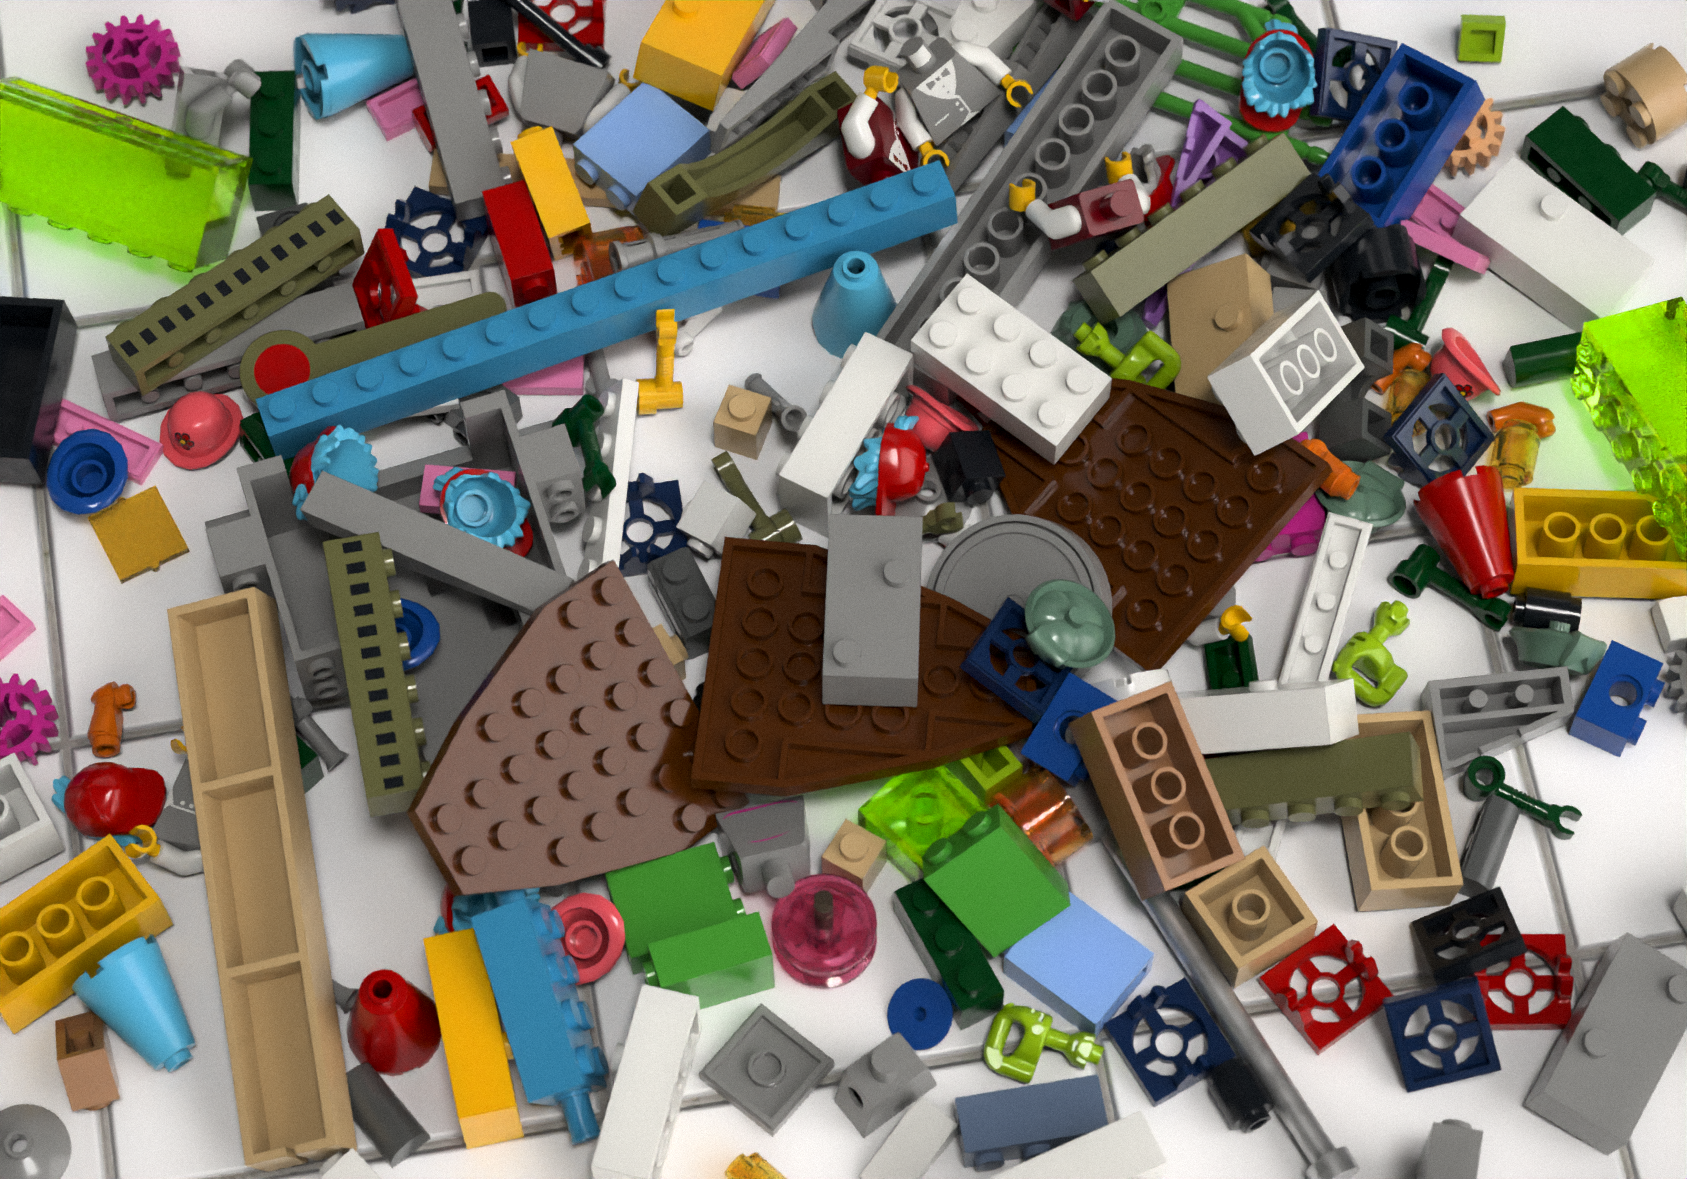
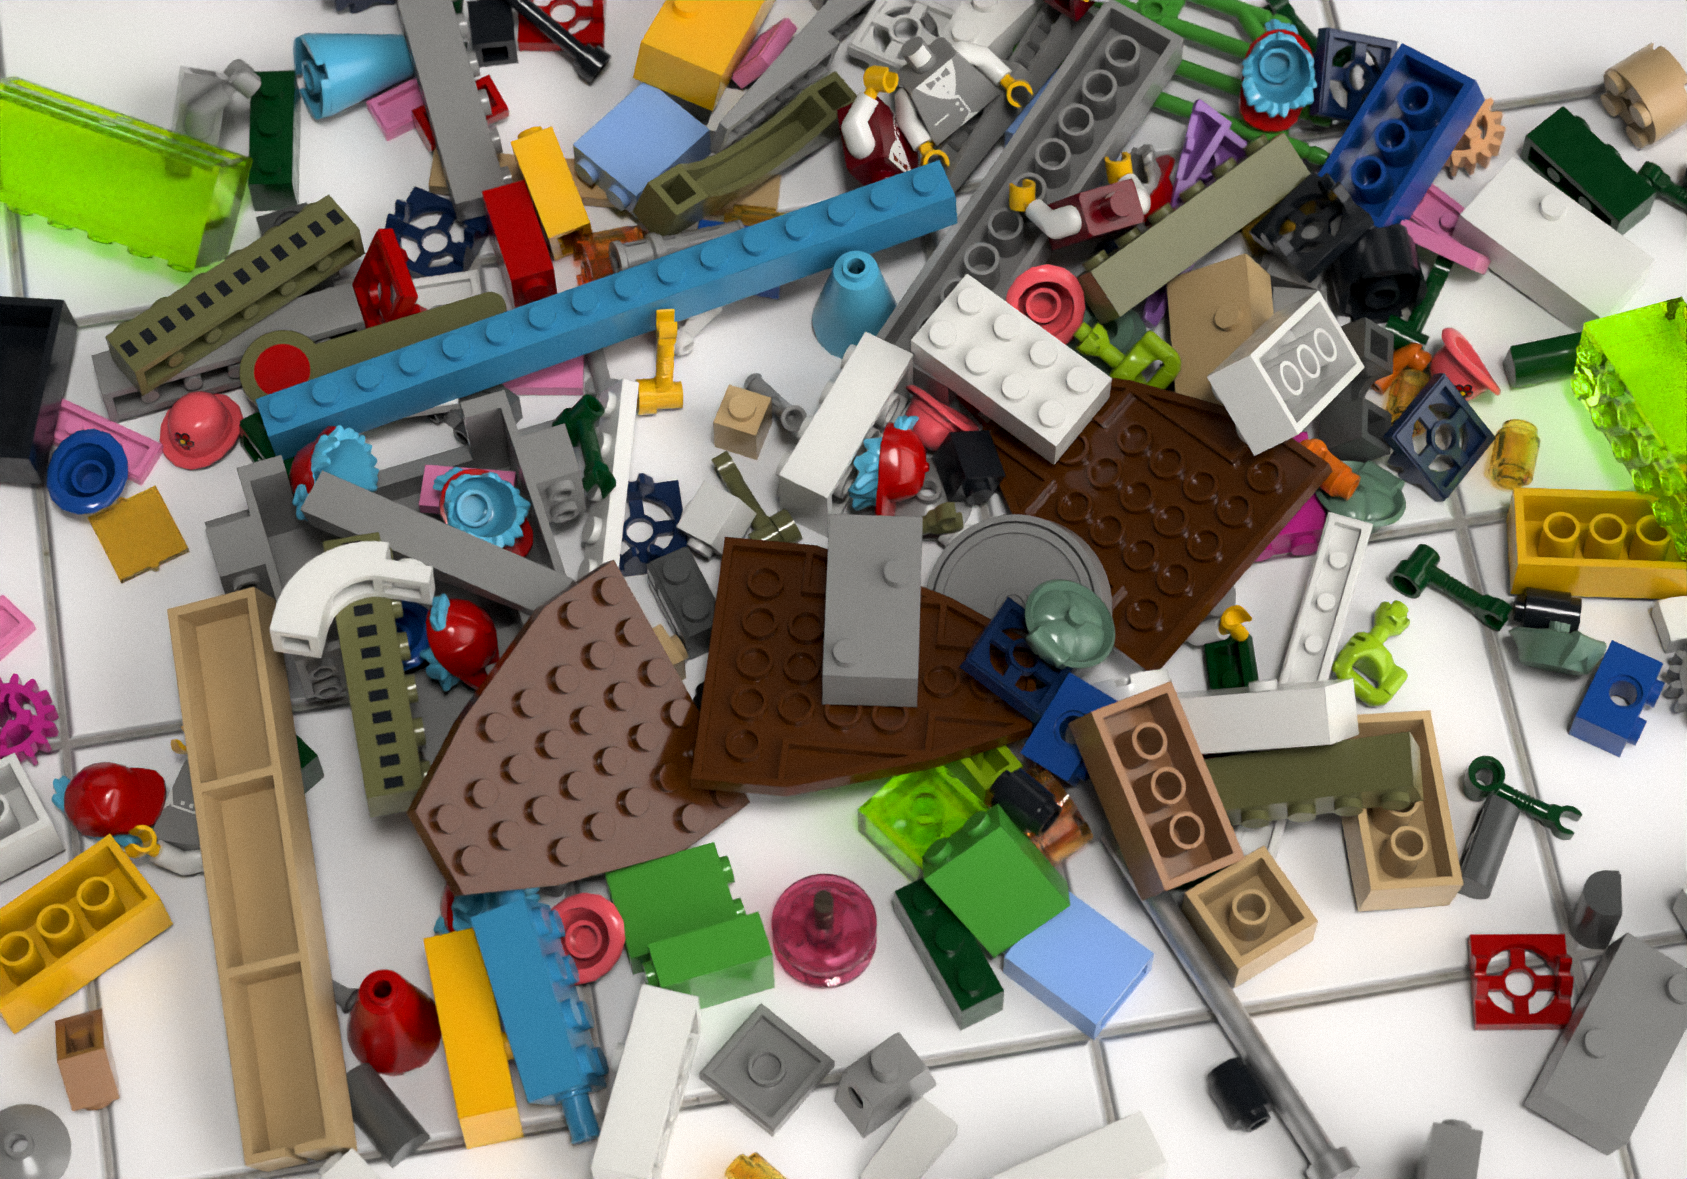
(107, 718): orange arm -> none
(133, 59): dark pink gear -> none
(140, 1003): medium azure cone -> none
(314, 734): light grey piece -> none
(337, 580): none -> white arch
(460, 642): none -> red hair
(563, 92): light grey torso -> none
(767, 845): light grey torso -> none
(855, 855): tan brick -> none
(920, 1013): blue piece -> none
(1025, 801): none -> black brick
(1027, 1120): sand blue brick -> none
(1037, 1034): lime piece -> none
(1050, 299): none -> coral hat
(1177, 996): dark blue piece -> none
(1328, 943): red piece -> none
(1422, 1076): dark blue piece -> none
(1471, 527): red cone -> none
(1481, 38): lime tile -> none
(1494, 712): light grey wedge -> none
(1496, 913): black piece -> none
(1537, 415): orange arm -> none
(1597, 910): none -> dark grey brick

